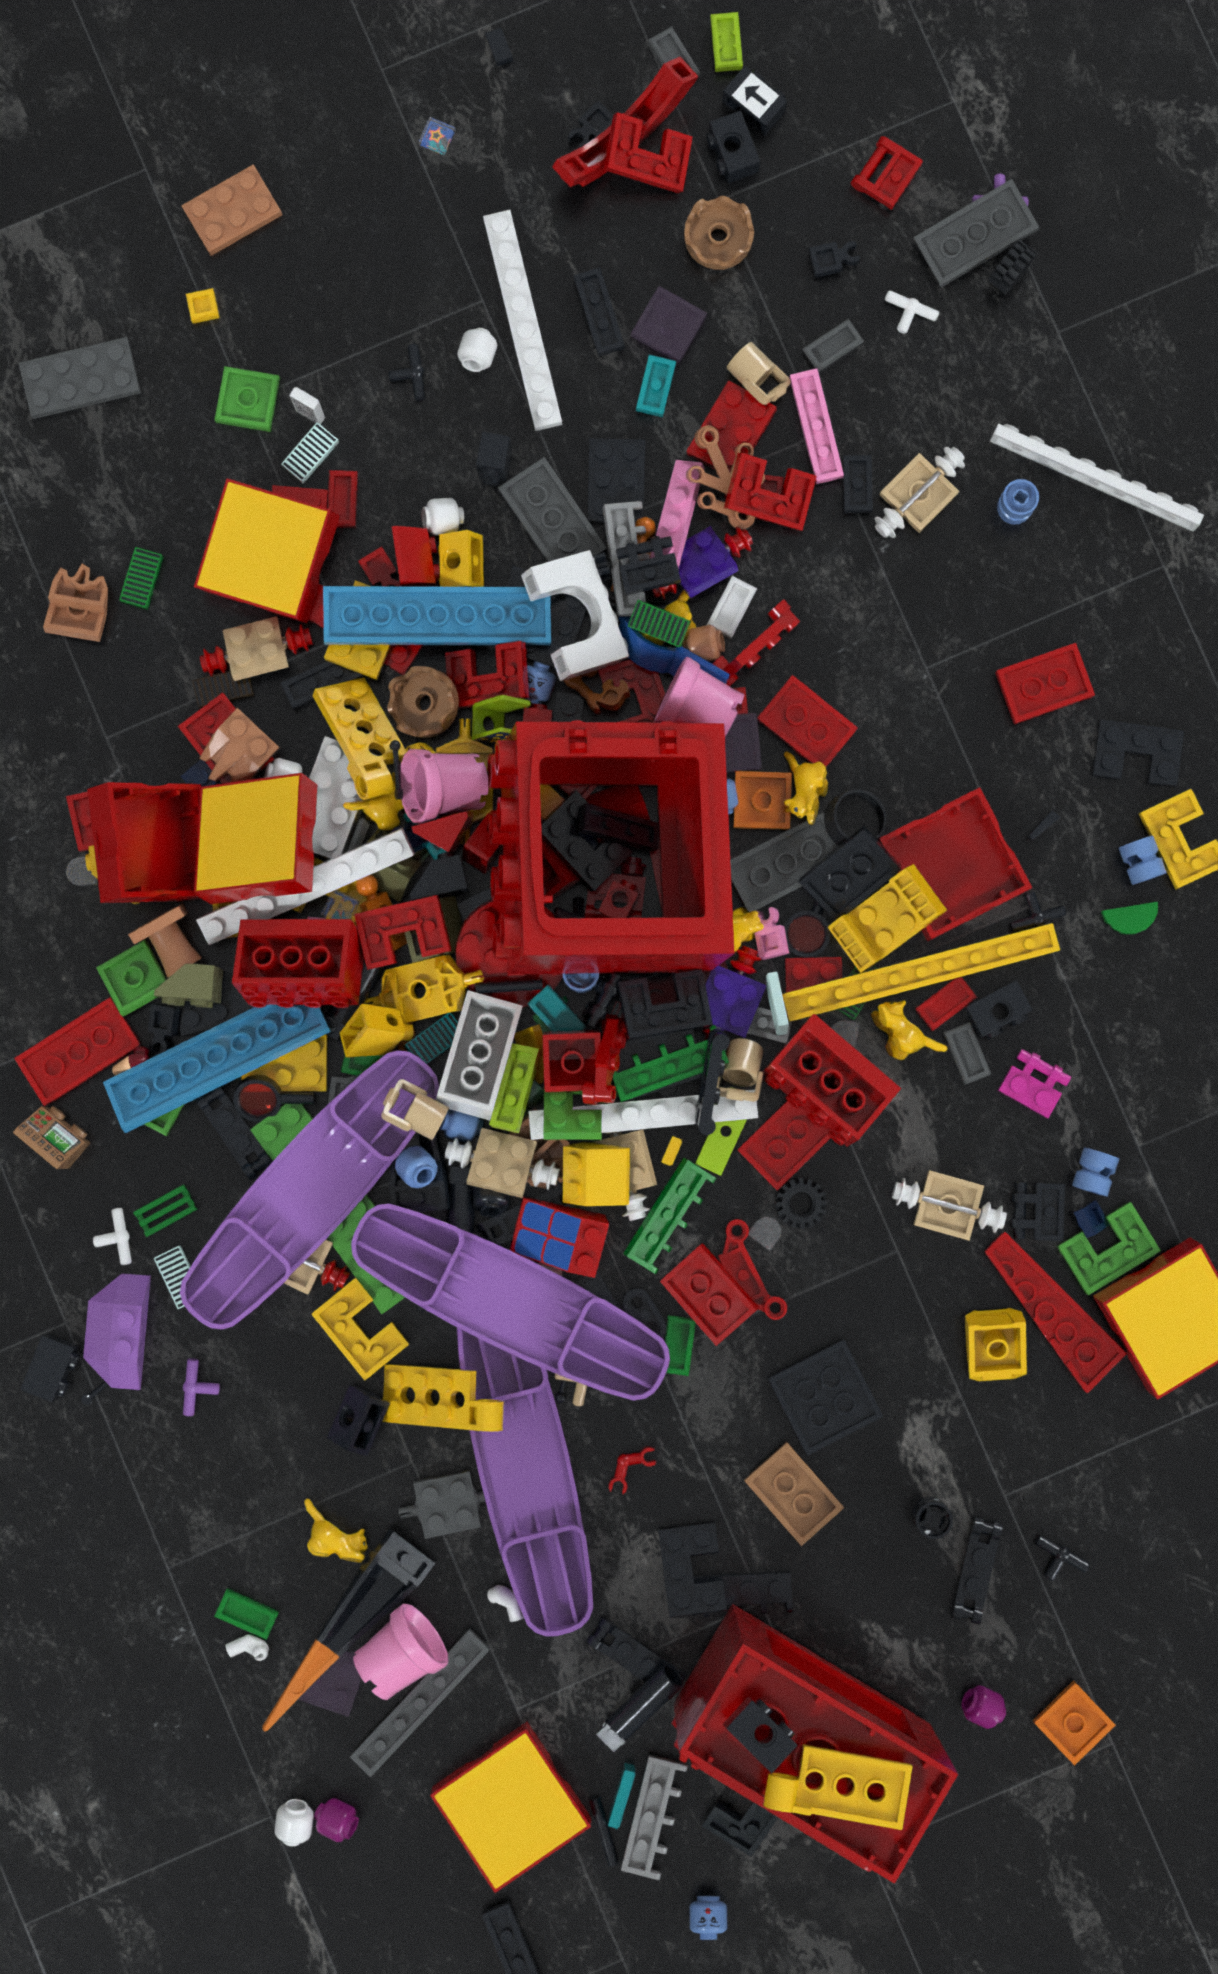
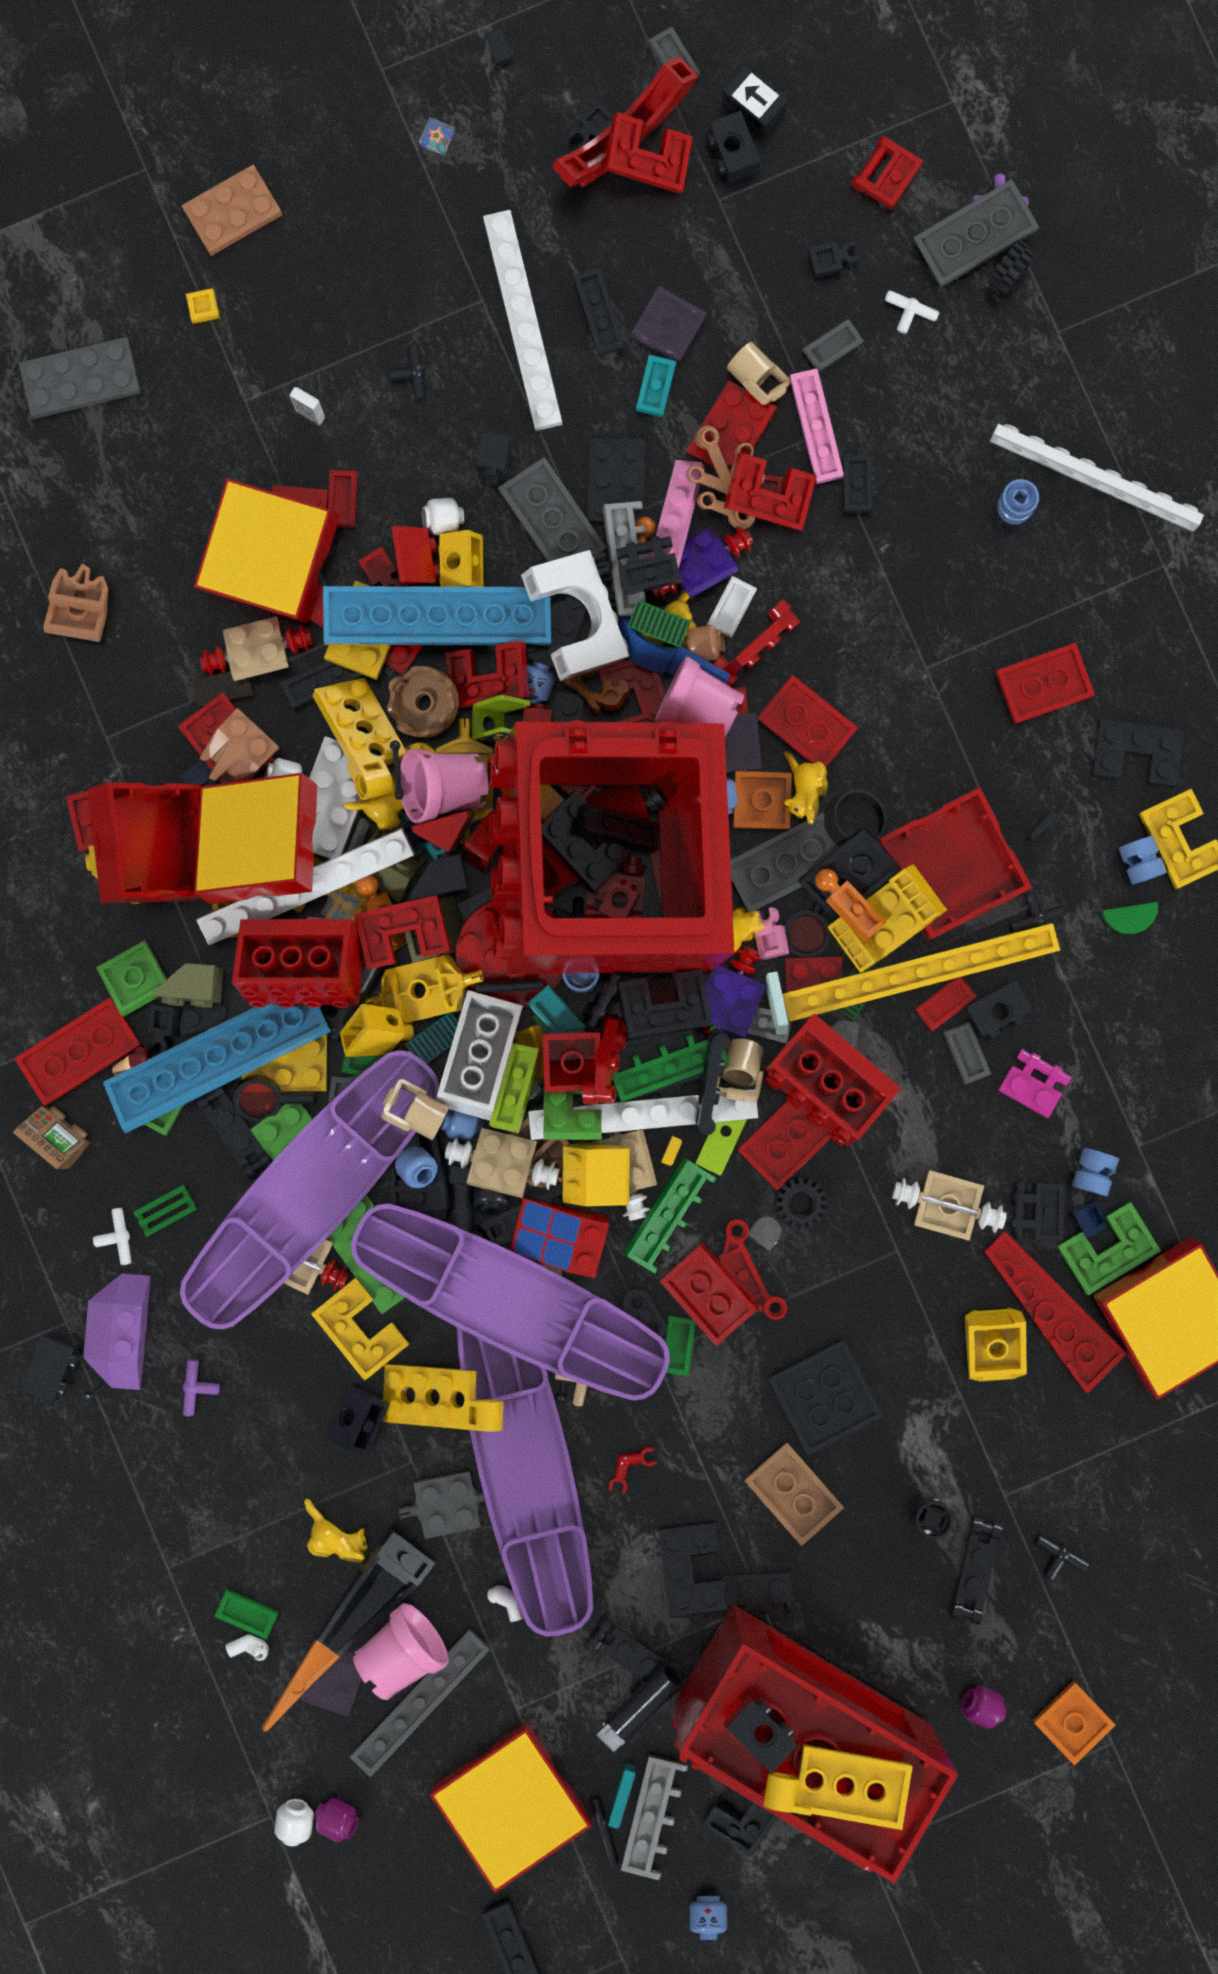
(78, 873): clear tile -> none
(141, 578): tile -> none
(168, 940): nougat plant -> none
(173, 1268): tile -> none
(247, 399): bright green tile -> none
(310, 453): tile -> none
(477, 349): white head -> none
(655, 798): none -> black plate
(724, 215): medium nougat plate -> none
(726, 42): lime plate -> none
(850, 905): none -> orange plate
(903, 1035): yellow animal -> none
(919, 492): tan plate -> none

